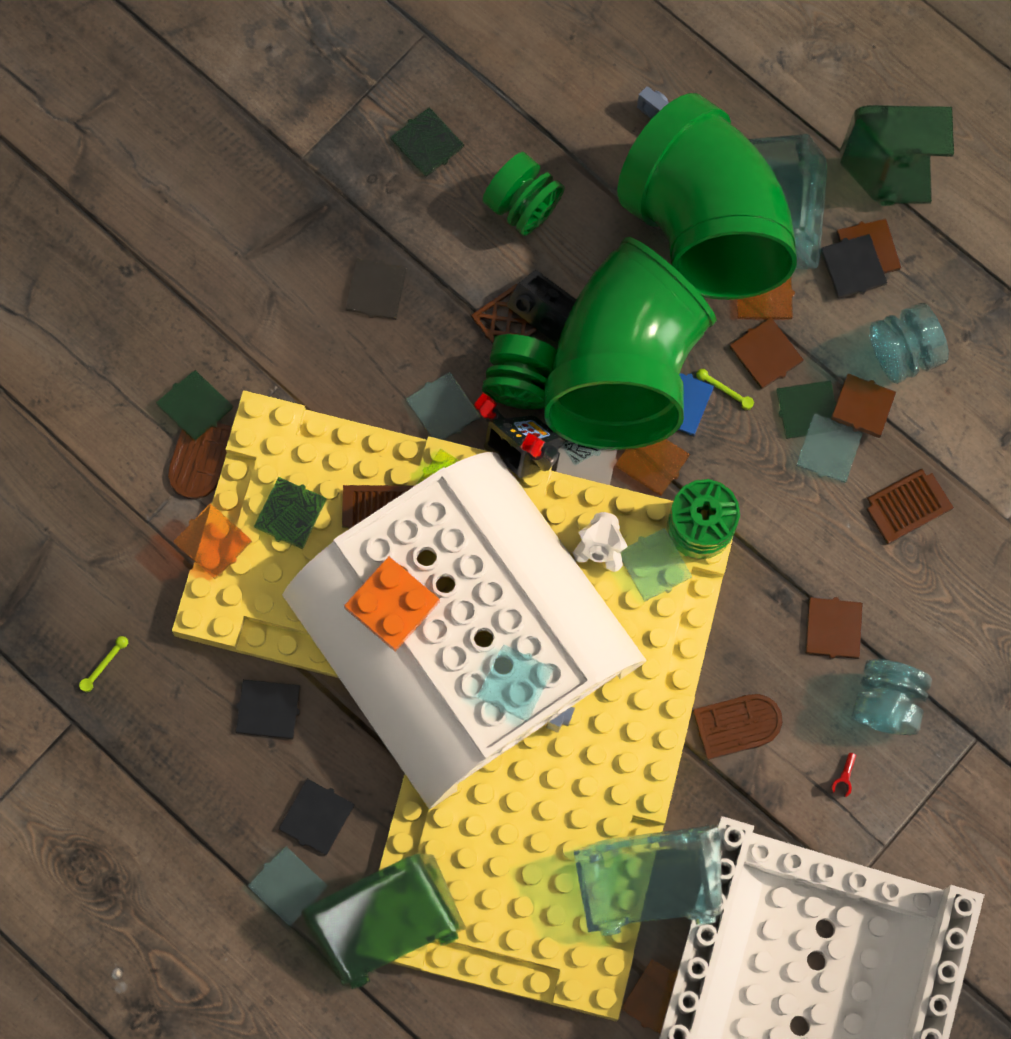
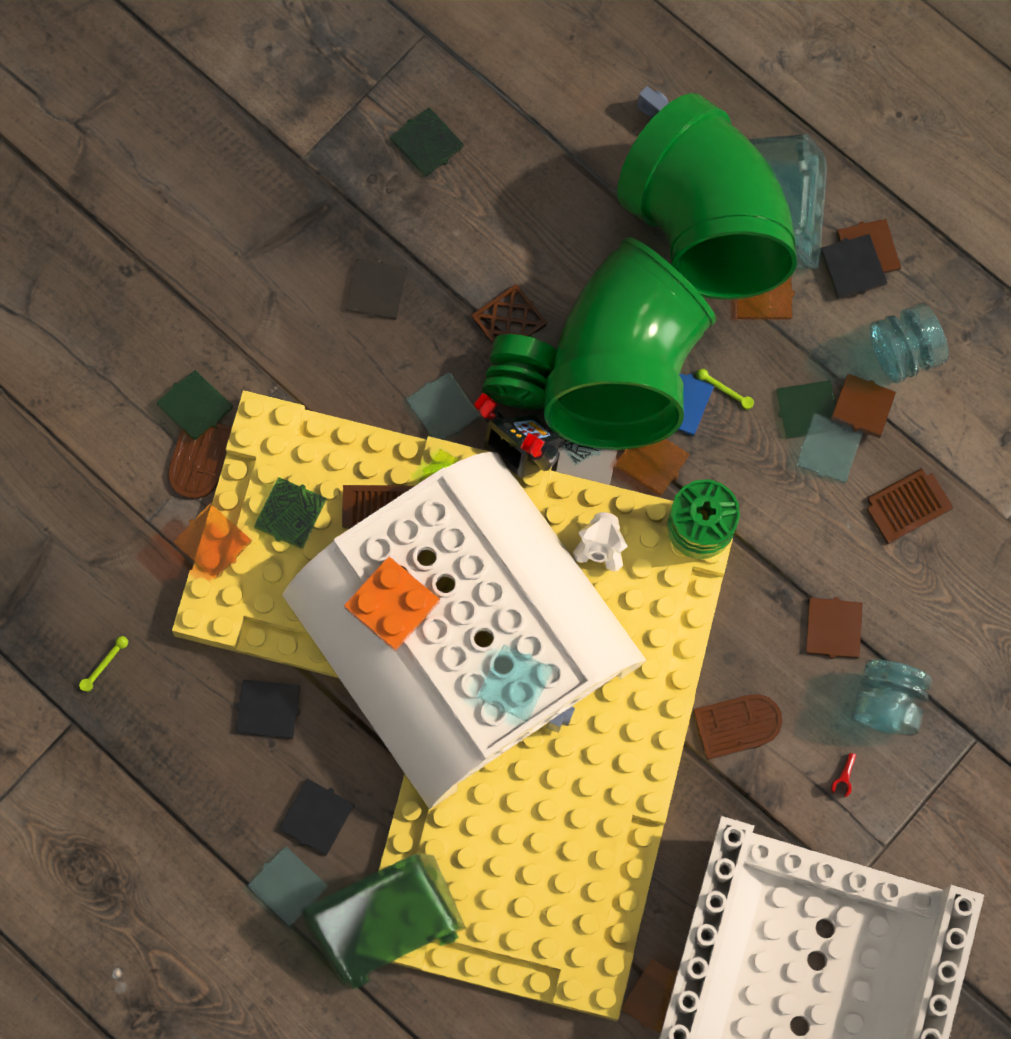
(523, 194): green wheel -> none
(542, 304): black bracket -> none
(651, 878): clear light blue windscreen -> none
(655, 564): clear light blue piece -> none
(766, 353): reddish brown piece -> none
(892, 148): clear green windscreen -> none

